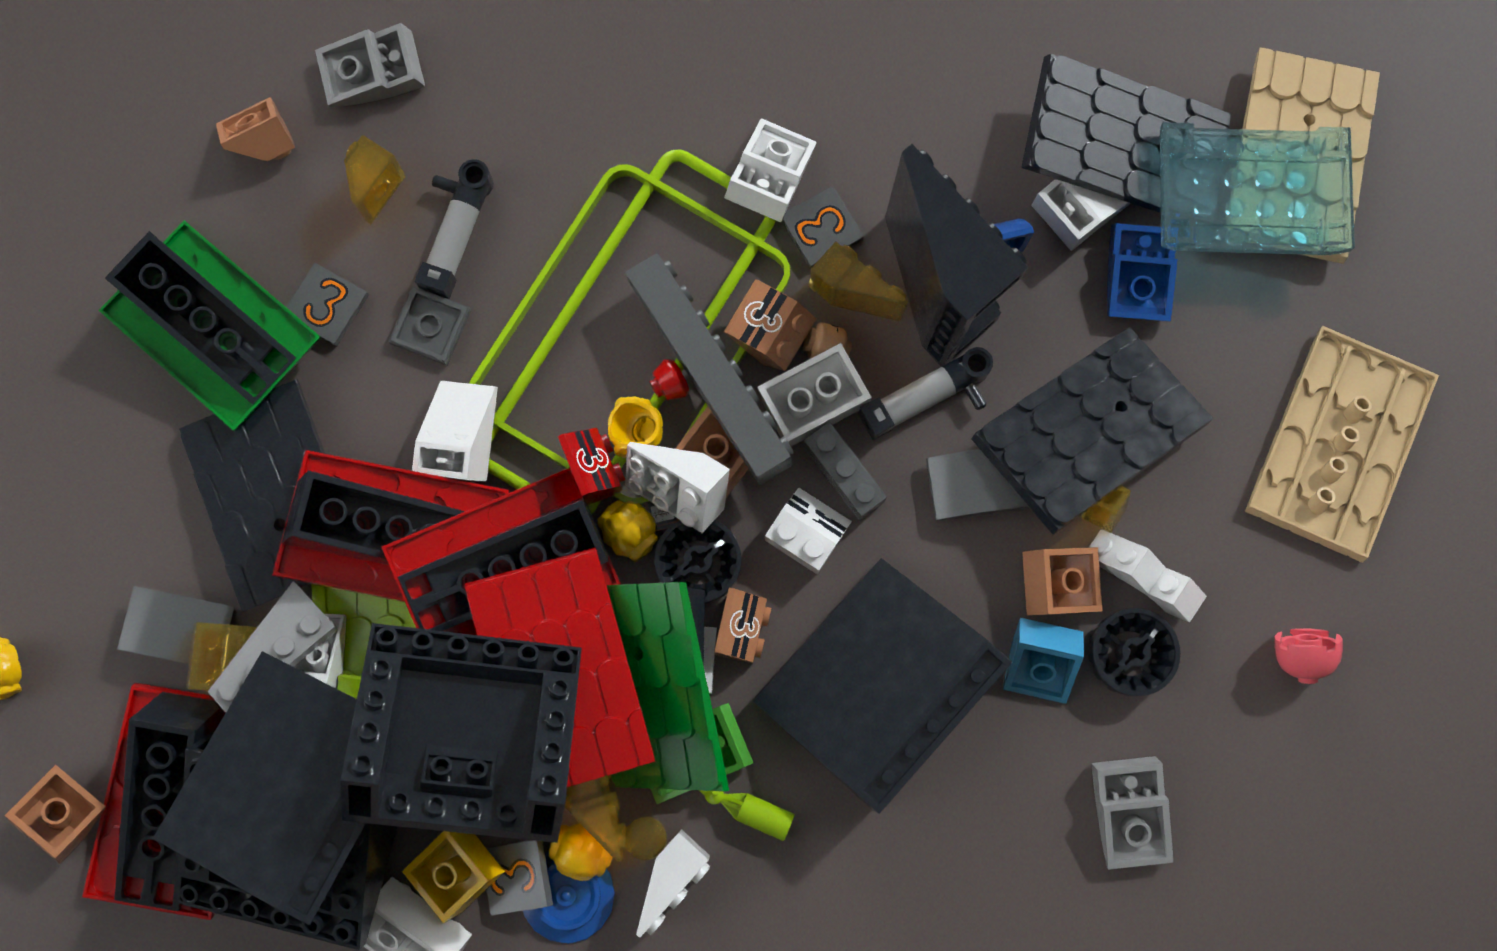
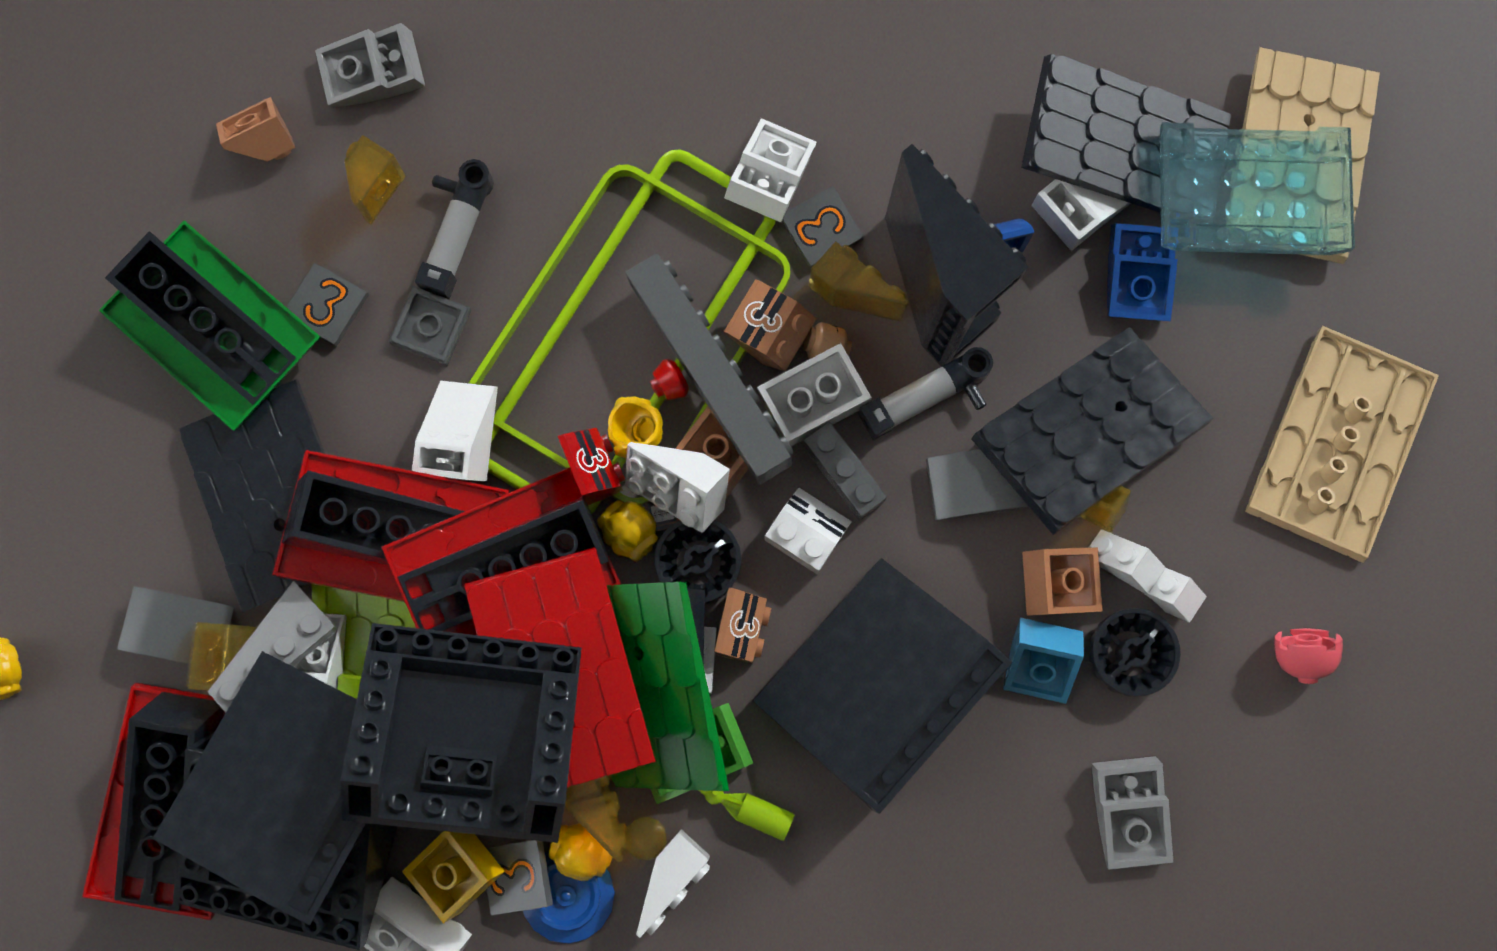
(56, 814): nougat slope -> none

